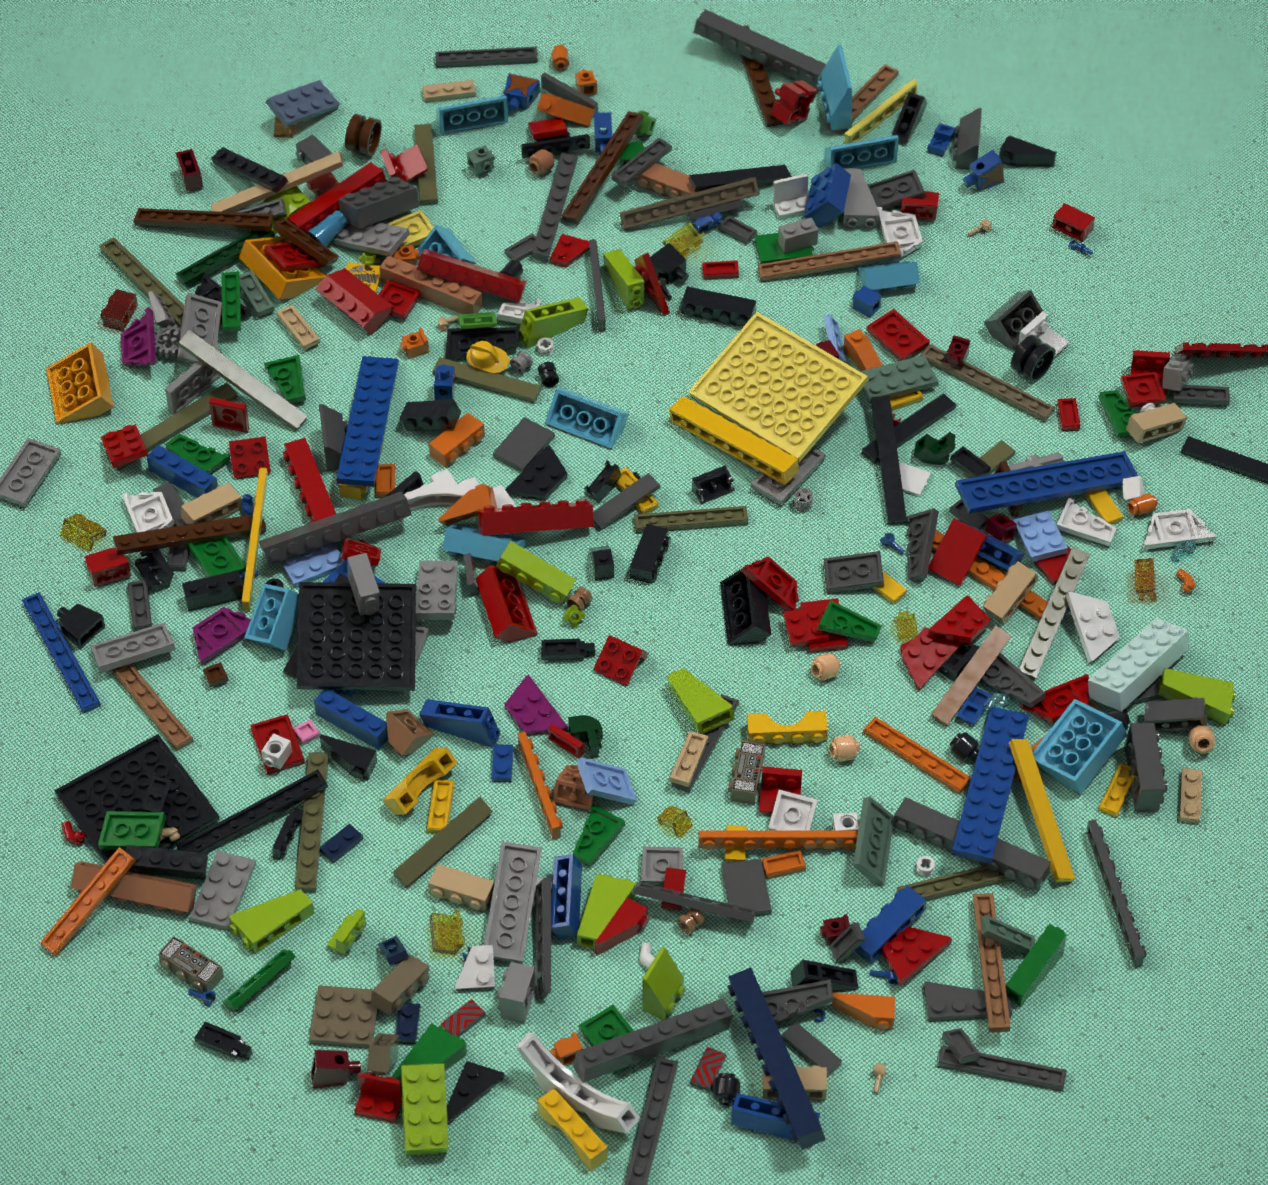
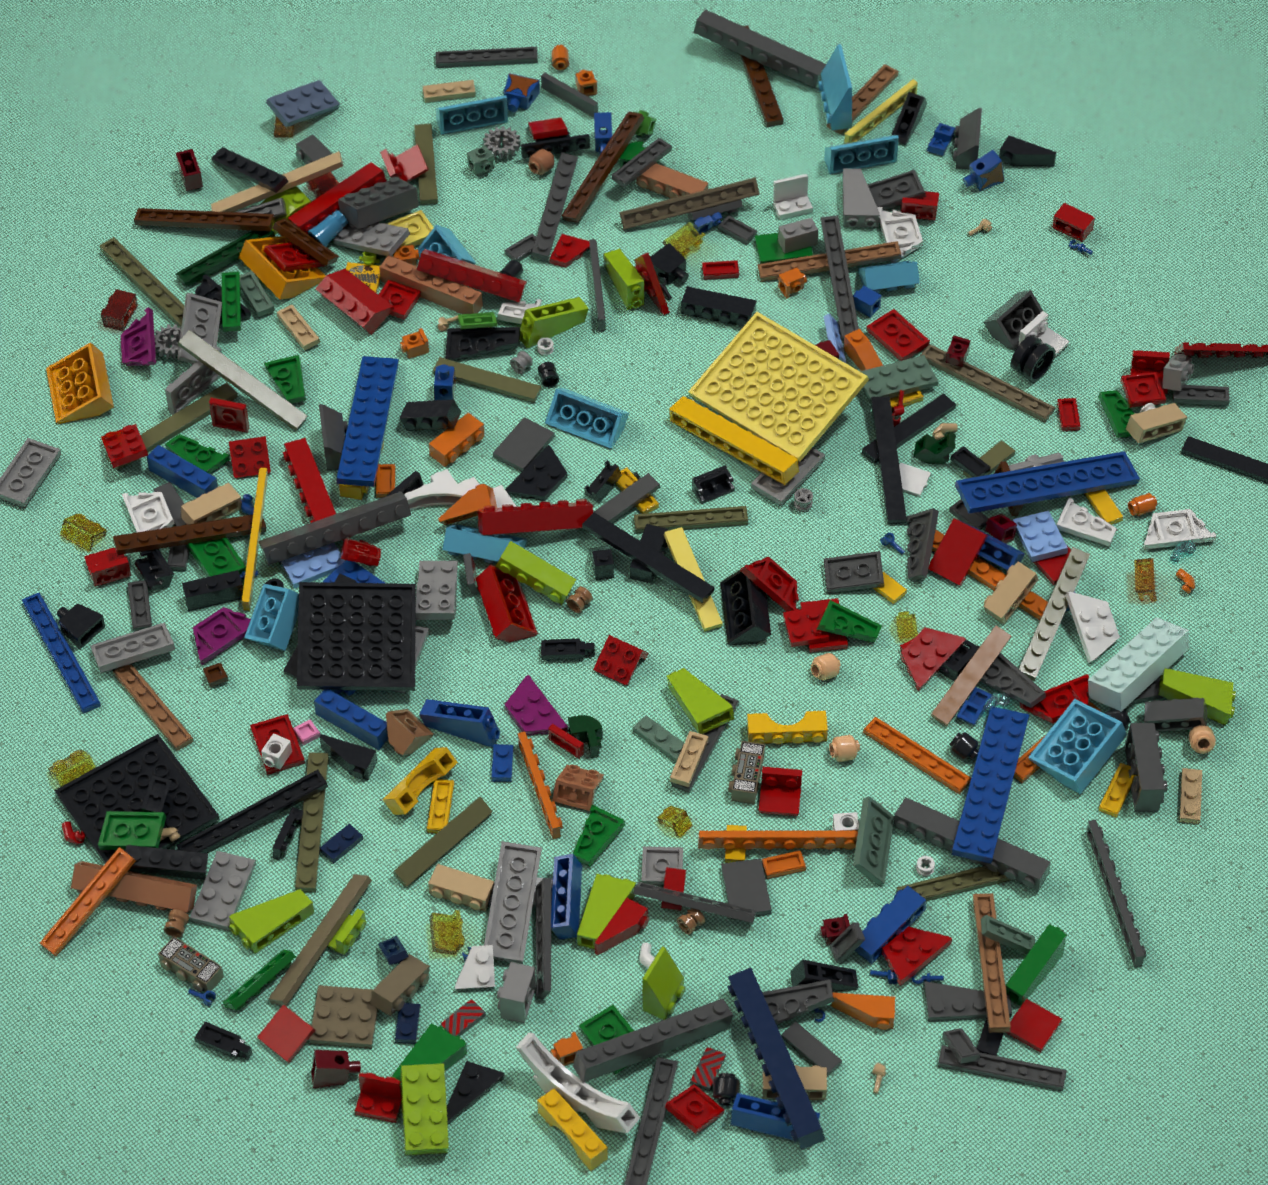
(71, 767): none -> clear yellow bracket
(160, 311): light grey slope -> none
(176, 923): none -> medium nougat wheel
(286, 1033): none -> red tile
(320, 940): none -> dark tan tile
(363, 134): reddish brown wheel -> none
(363, 584): light grey brick -> none
(383, 1053): dark tan brick -> none
(487, 357): yellow piece -> none
(511, 142): none -> light grey gear
(565, 109): orange slope -> none
(573, 610): lime plate -> none
(606, 781): light blue plate -> none
(648, 557): none -> black tile
(659, 737): none -> sand green plate
(685, 558): none -> light yellow tile
(694, 1108): none -> red tile
(763, 176): black tile -> none
(791, 282): none -> orange brick
(792, 812): white plate -> none
(793, 101): red brick -> none
(827, 195): blue brick -> none
(839, 275): none -> dark grey plate
(899, 410): none -> red hand
(928, 978): none -> blue hand
(939, 432): none -> tan arm
(962, 622): red wing -> none
(989, 1042): none -> black tile
(1034, 1025): none -> red tile
(1041, 810): yellow tile -> none
(1133, 487): white slope -> none

